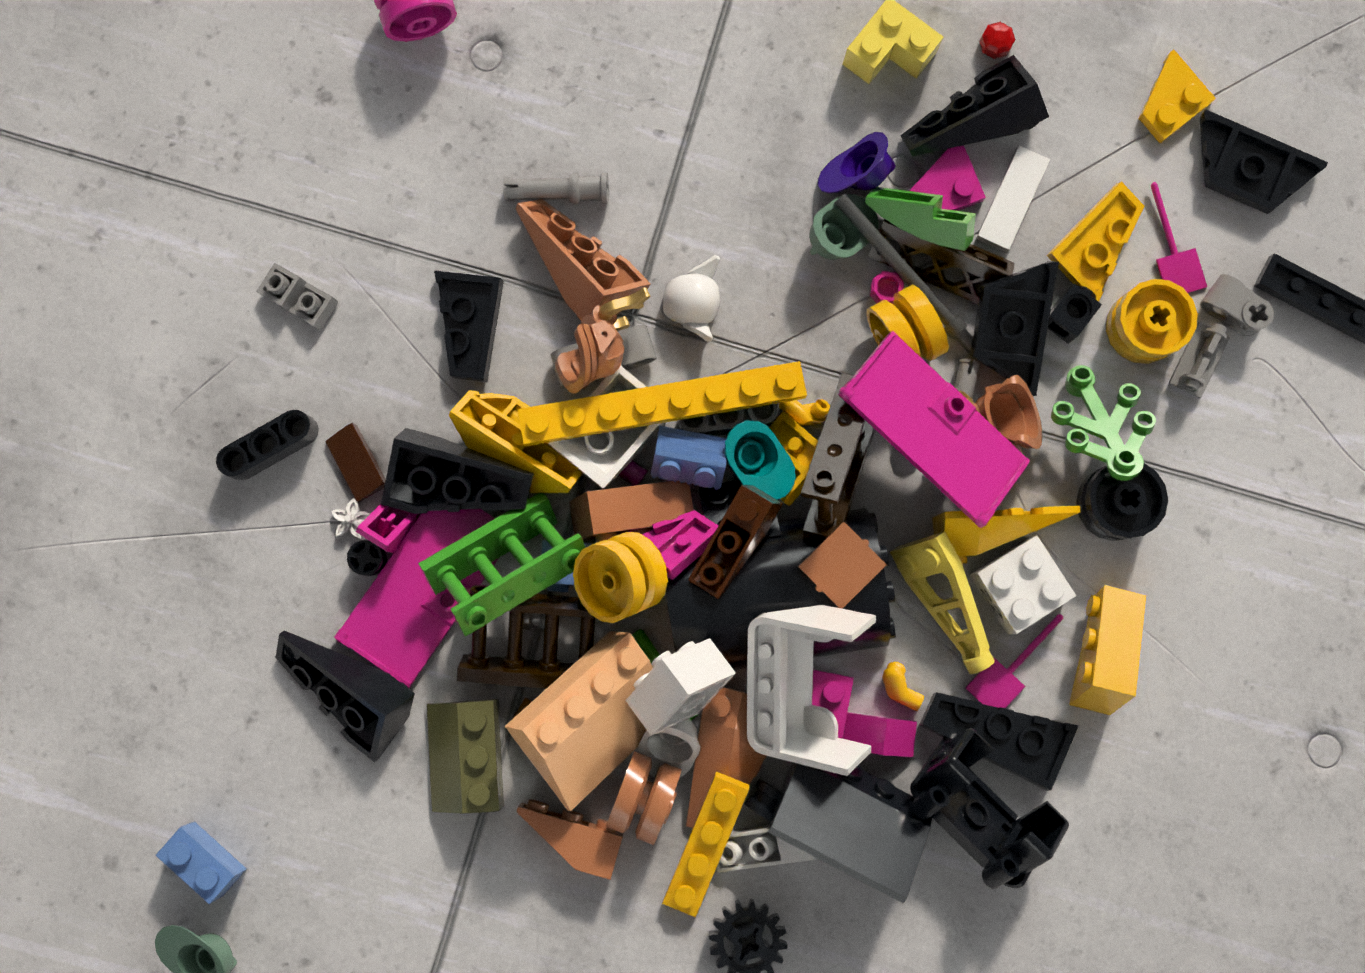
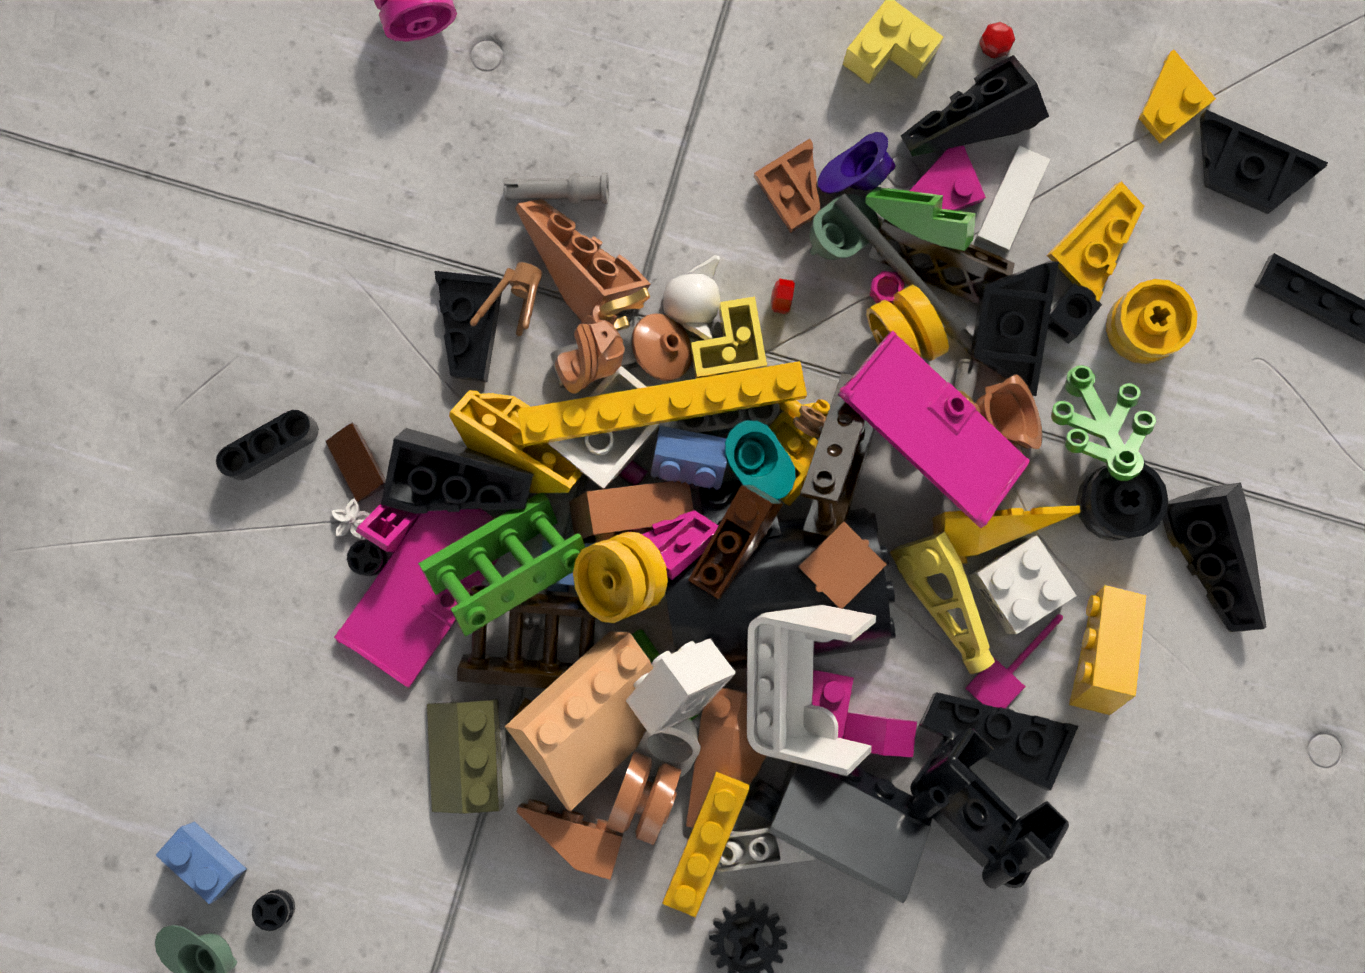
(266, 914): none -> black wheel
(297, 296): light grey slope -> none
(360, 696): black wedge -> none
(524, 284): none -> medium nougat plant
(652, 350): none -> nougat dish
(739, 347): none -> light yellow brick
(782, 296): none -> red tile
(792, 186): none -> nougat wing
(809, 421): none -> medium nougat bush
(897, 688): yellow arm -> none
(1180, 267): dark pink piece -> none
(1200, 359): light grey hinge -> none
(1218, 543): none -> black wedge
(1233, 303): light grey piece -> none

